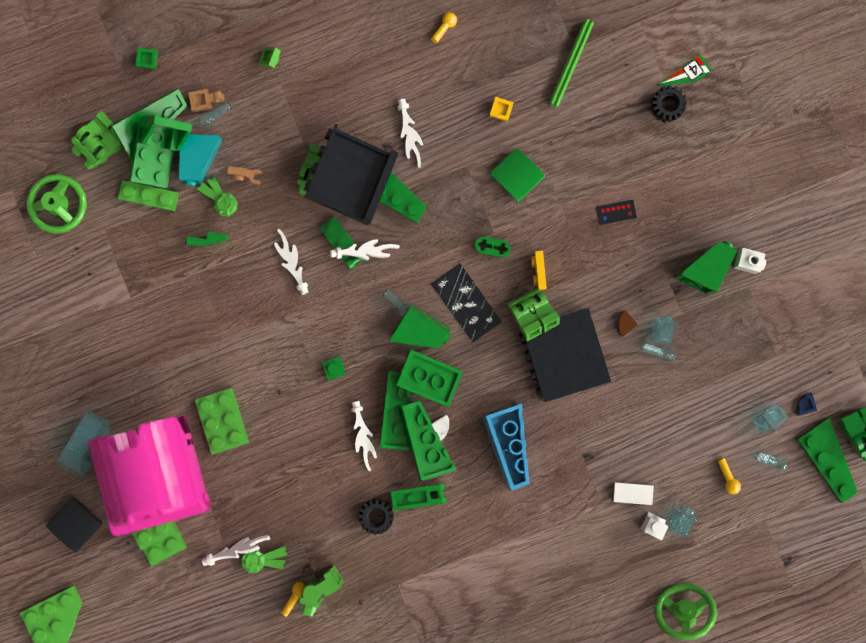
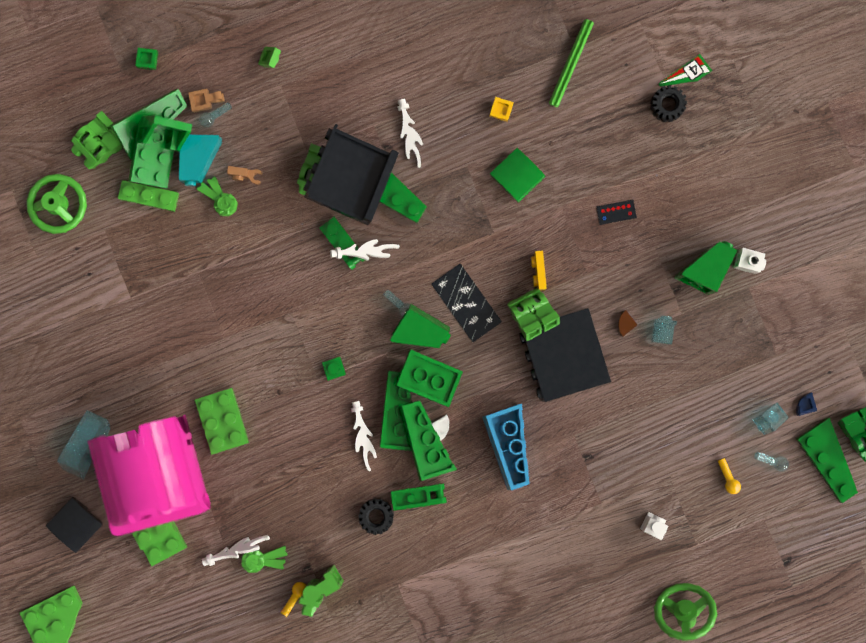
(211, 240): green slope -> none
(292, 259): white piece -> none
(448, 21): yellow bar -> none
(491, 251): green beam -> none
(633, 493): white tile -> none
(668, 354): clear light blue bar -> none
(682, 521): clear light blue bracket -> none

